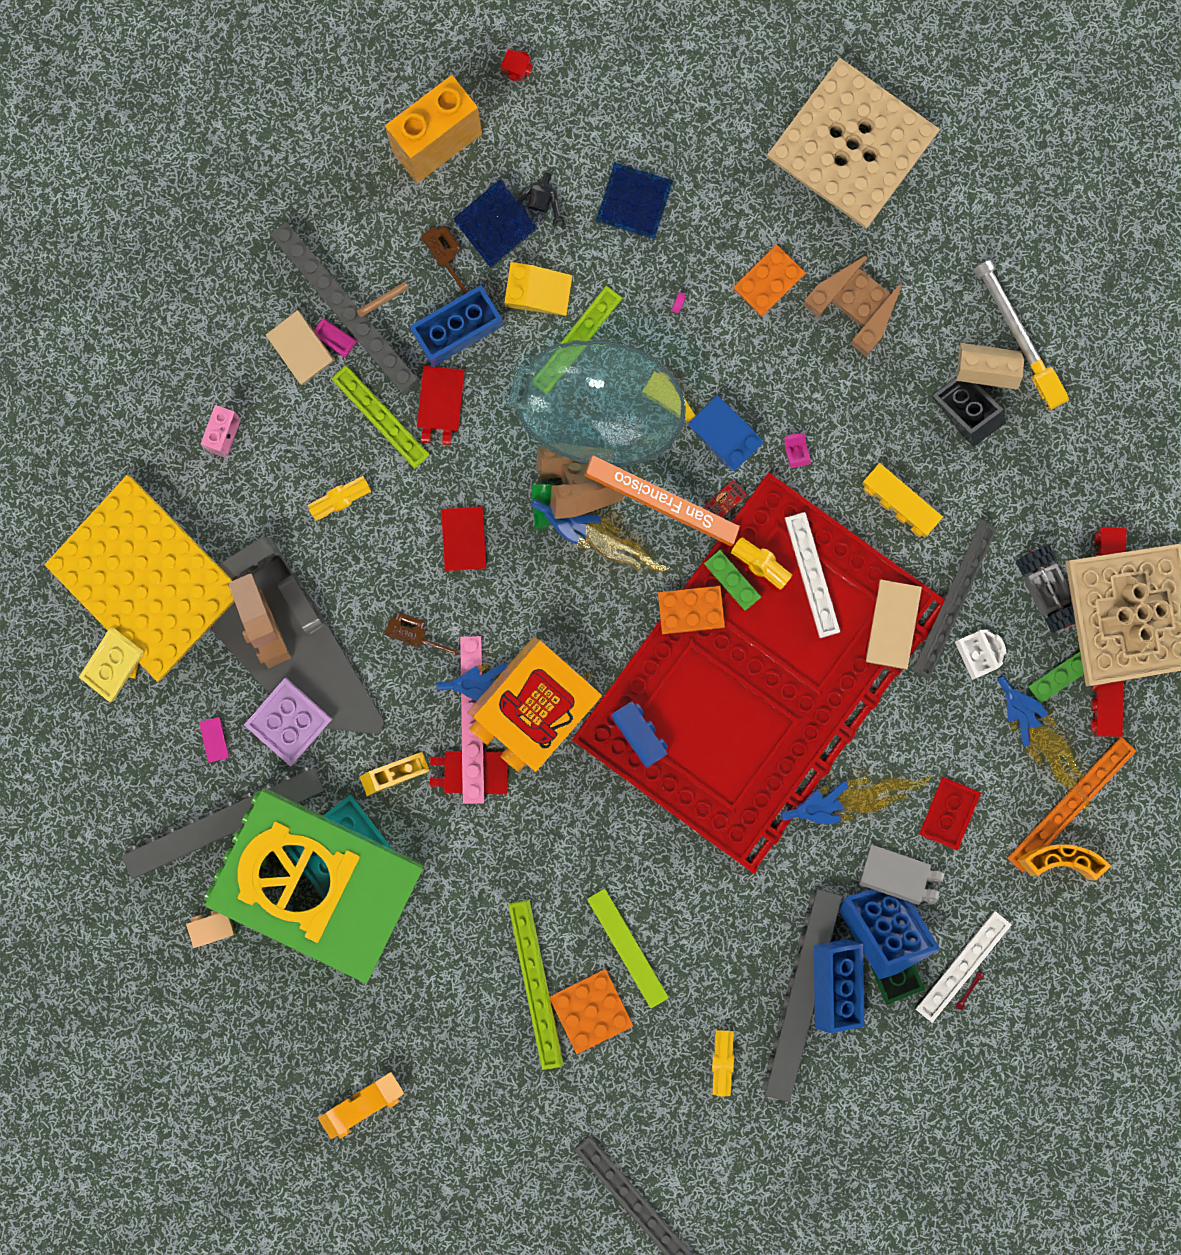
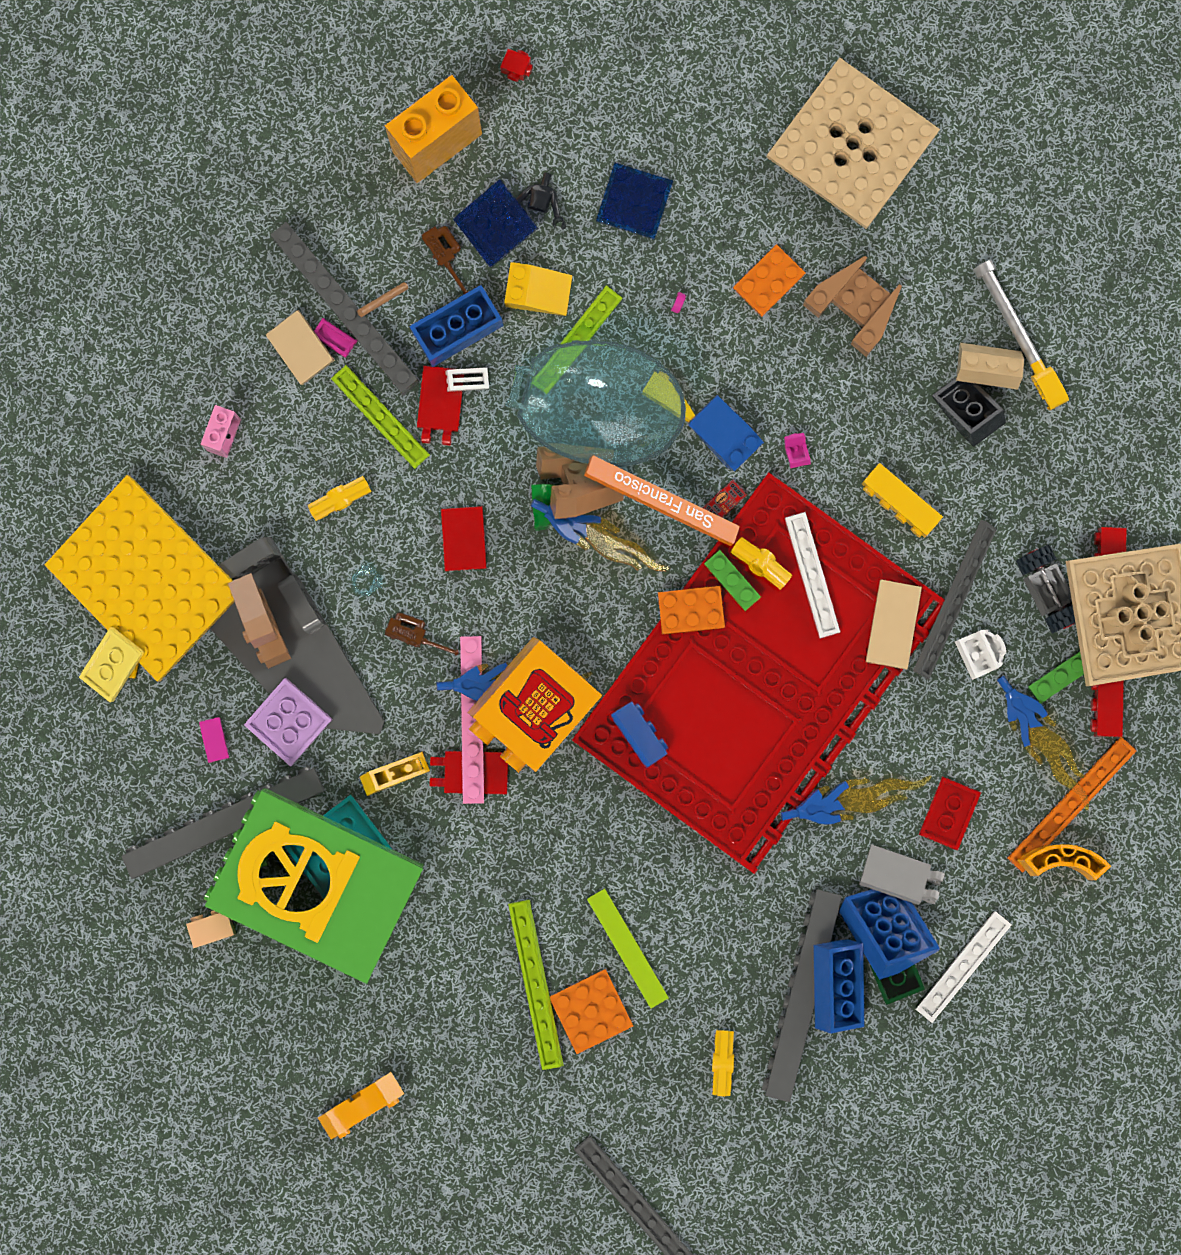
(377, 581): none -> clear light blue piece
(450, 380): none -> white tile
(960, 1005): dark red hinge -> none

